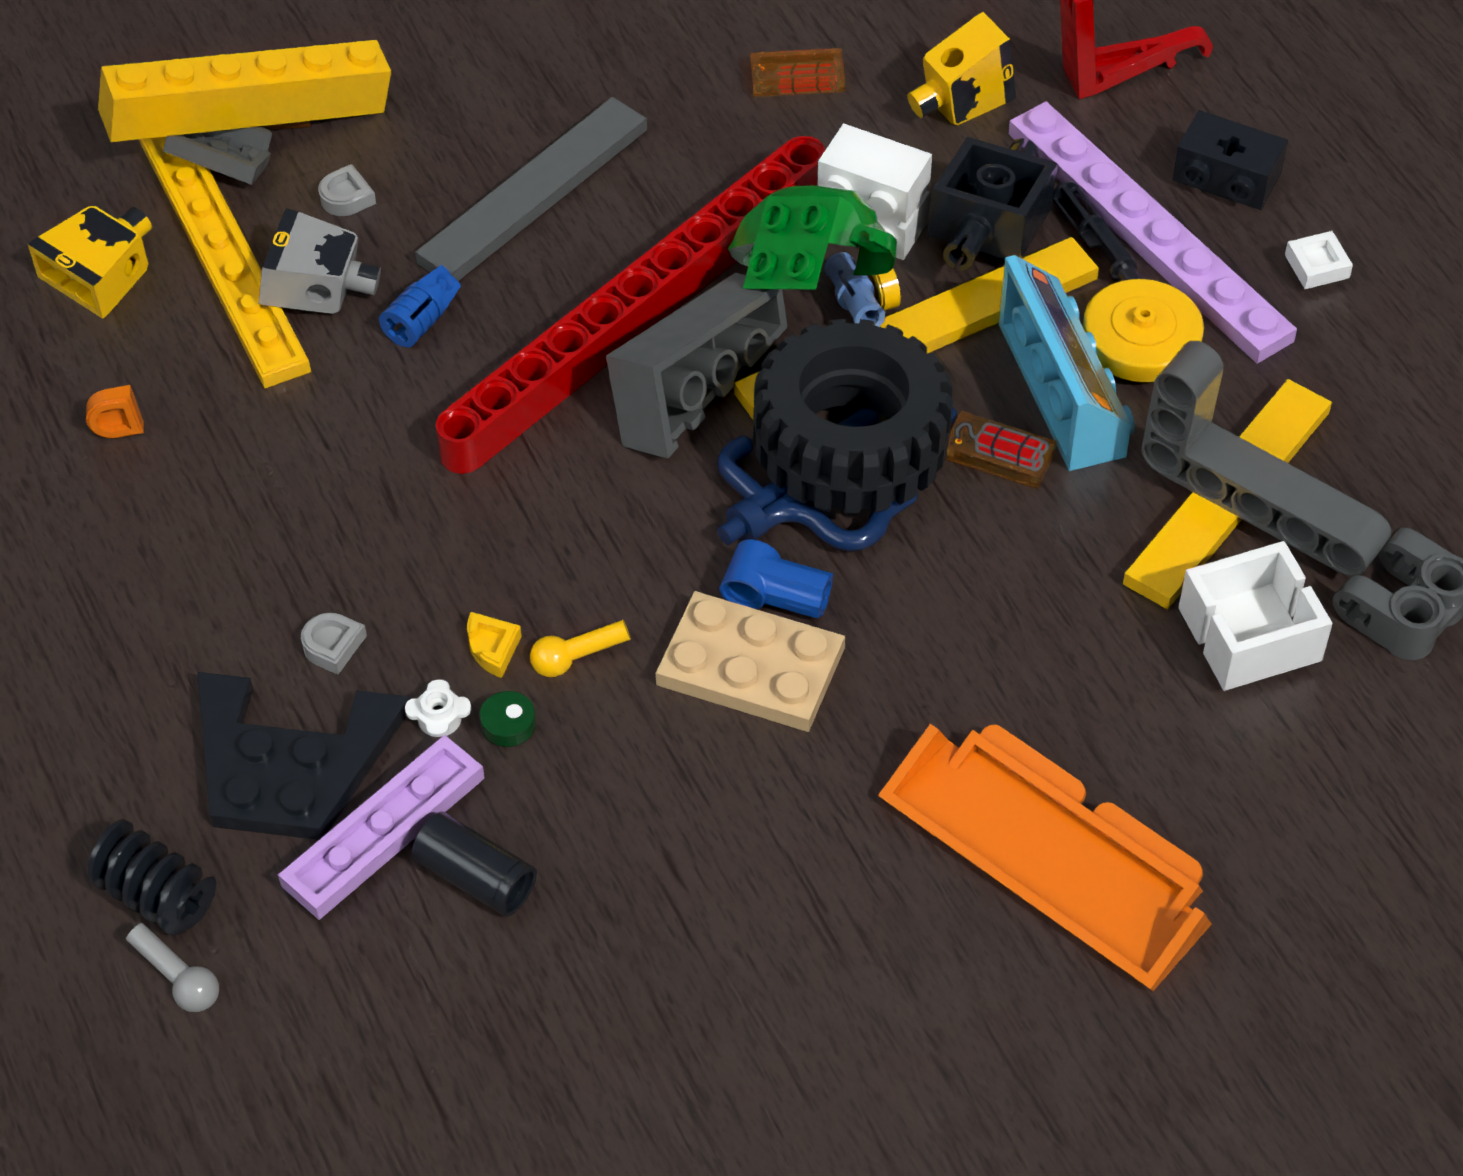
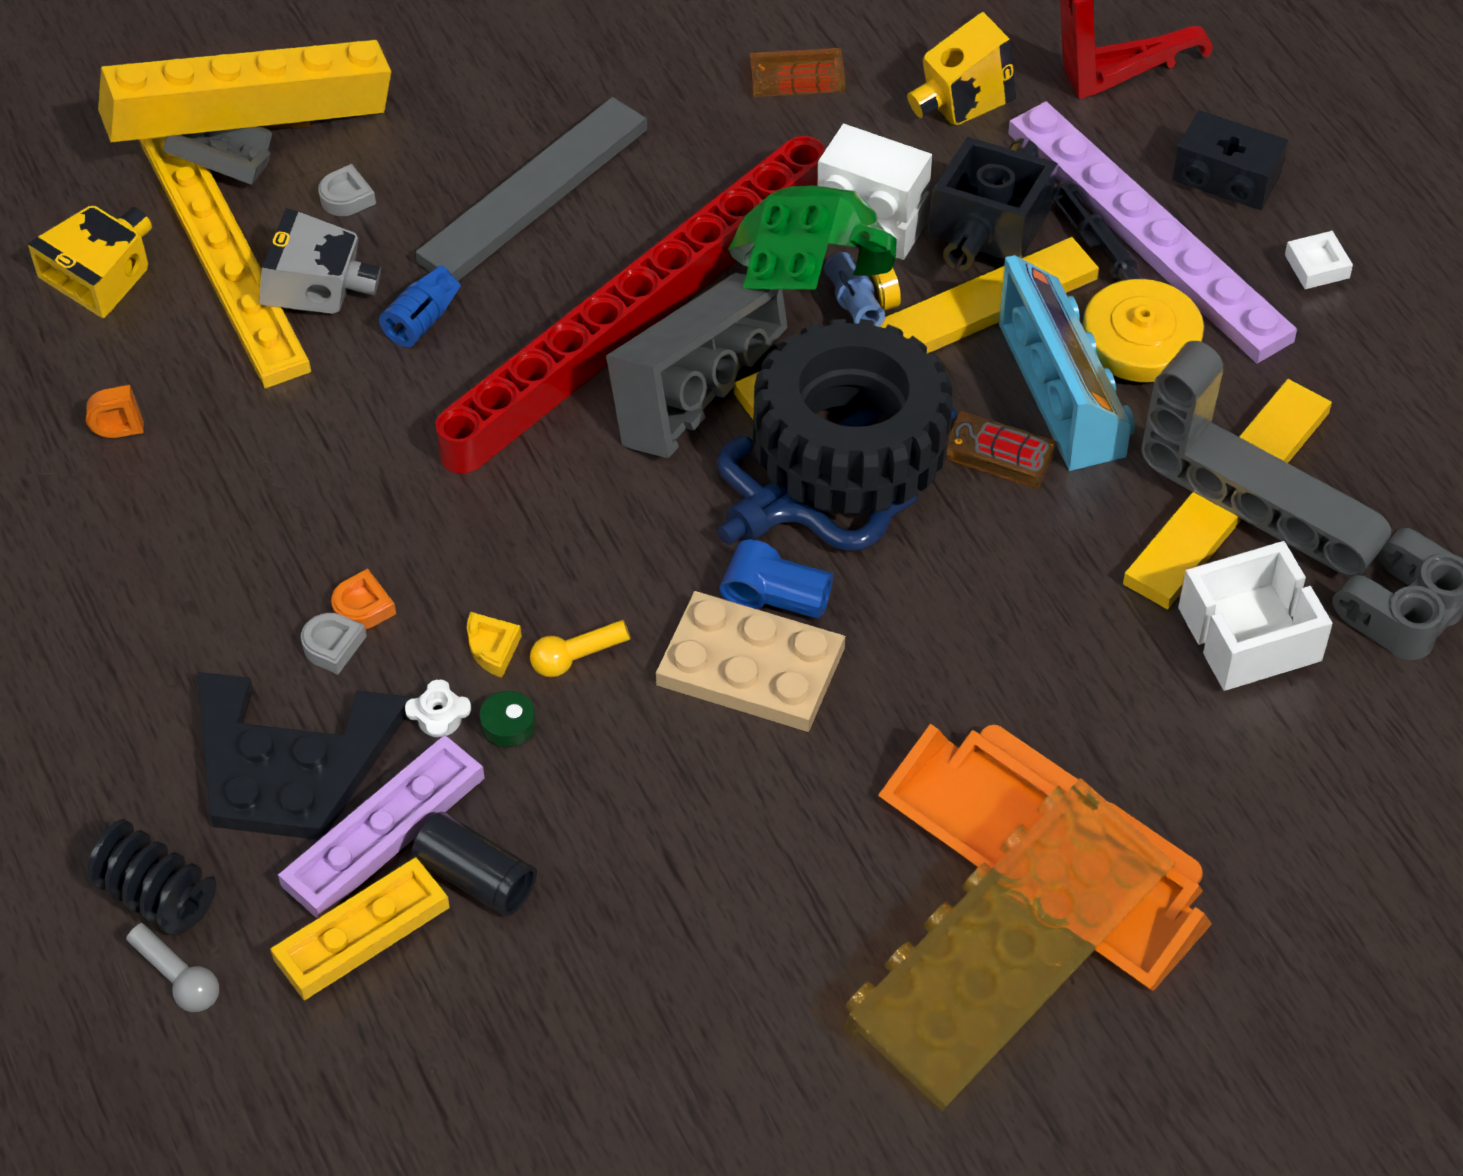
(360, 928): none -> yellow plate
(363, 600): none -> orange tile
(1007, 942): none -> clear yellow bracket

